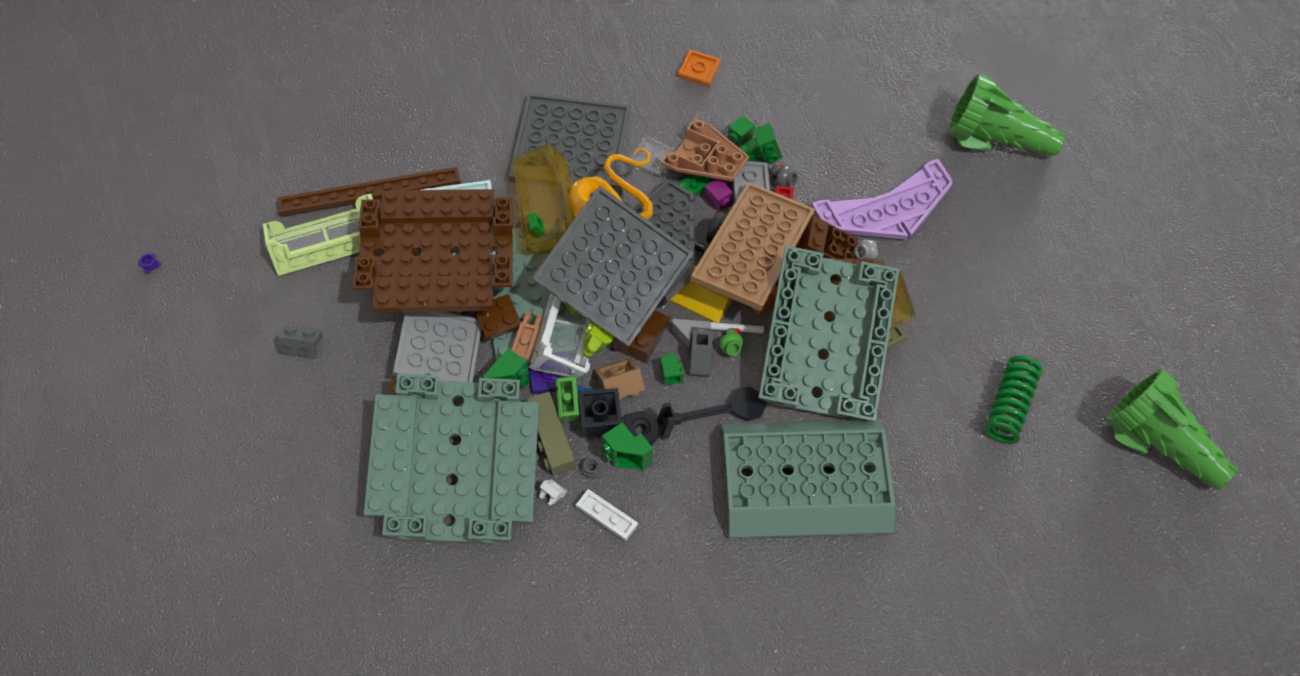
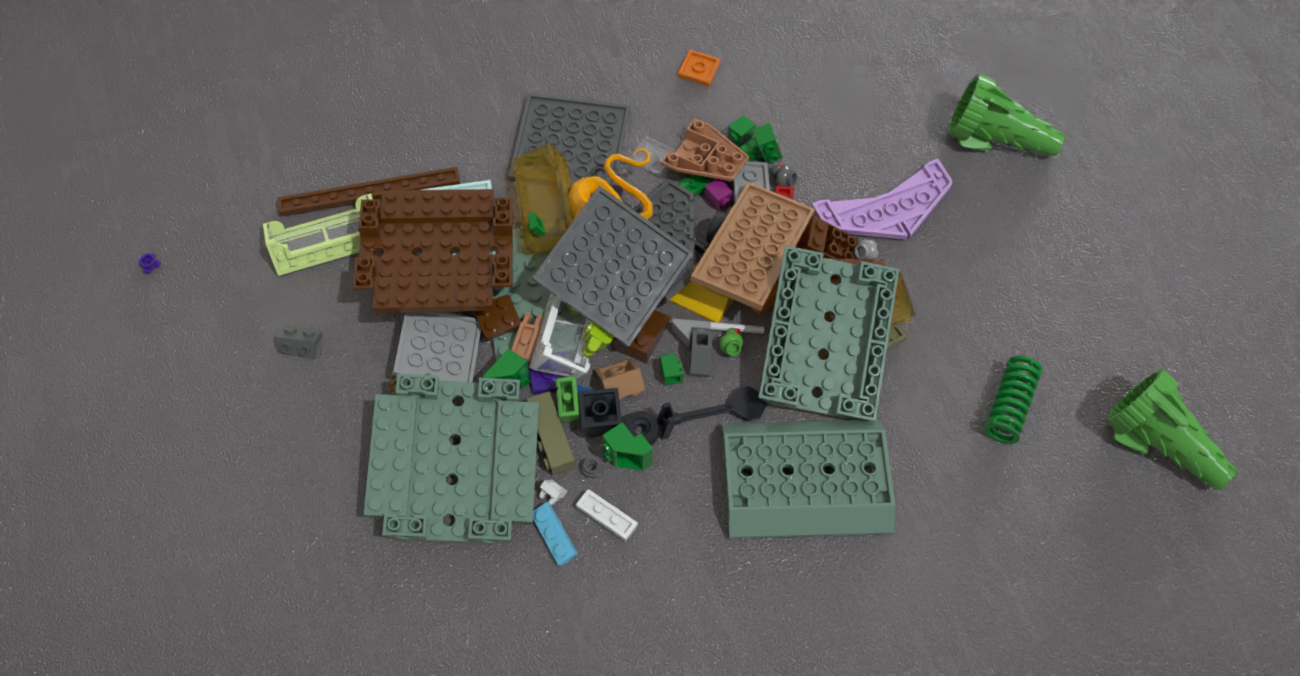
(554, 534): none -> medium azure plate

